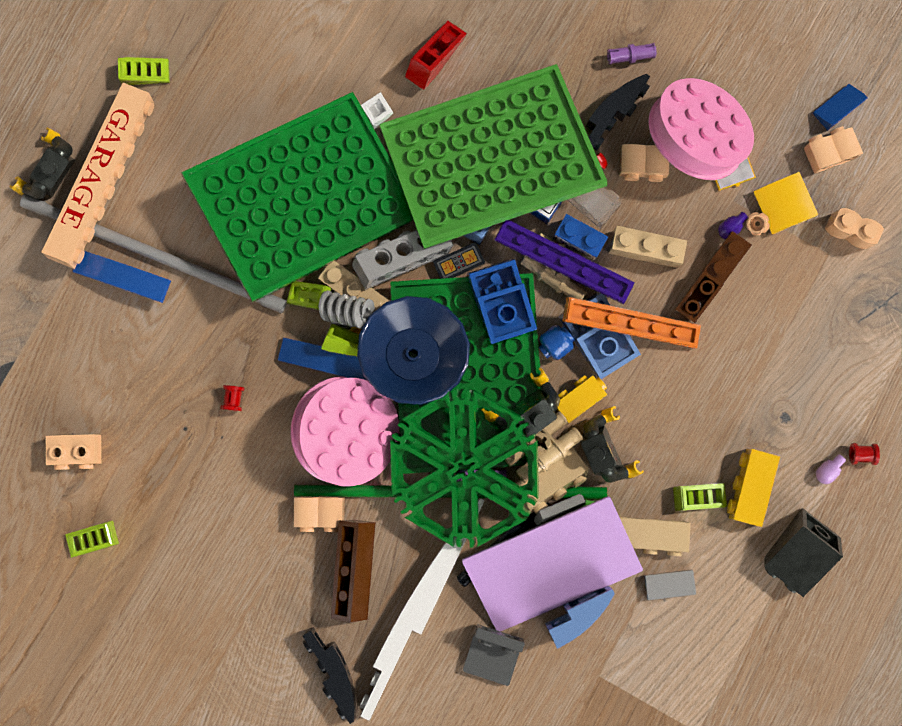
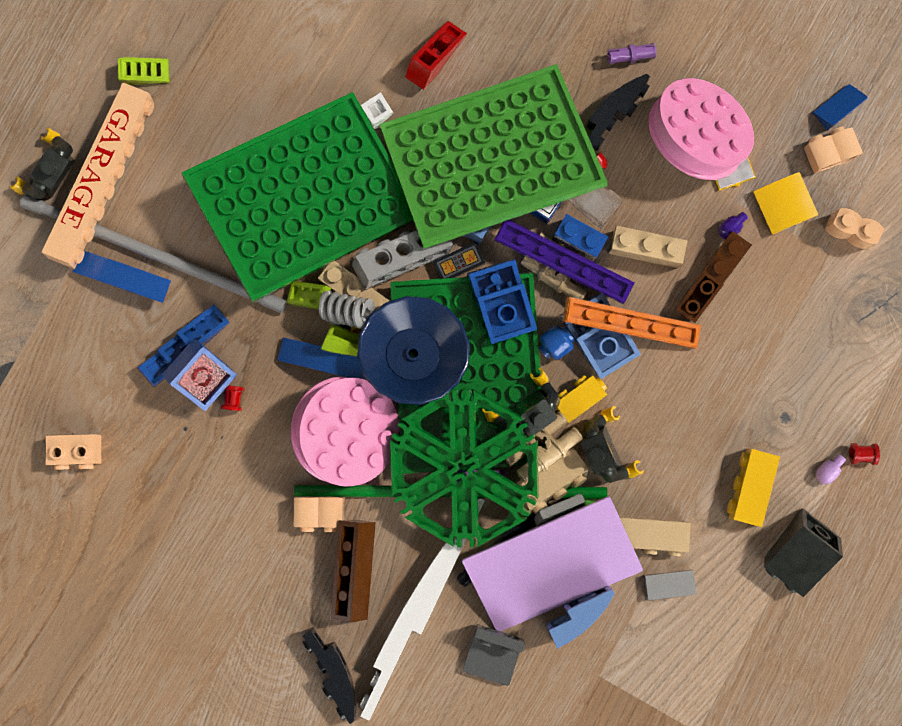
(110, 534): lime slope -> none
(199, 374): none -> piece
(202, 328): none -> blue slope
(642, 162): light nougat brick -> none
(685, 501): lime slope -> none
(751, 223): light nougat plate -> none

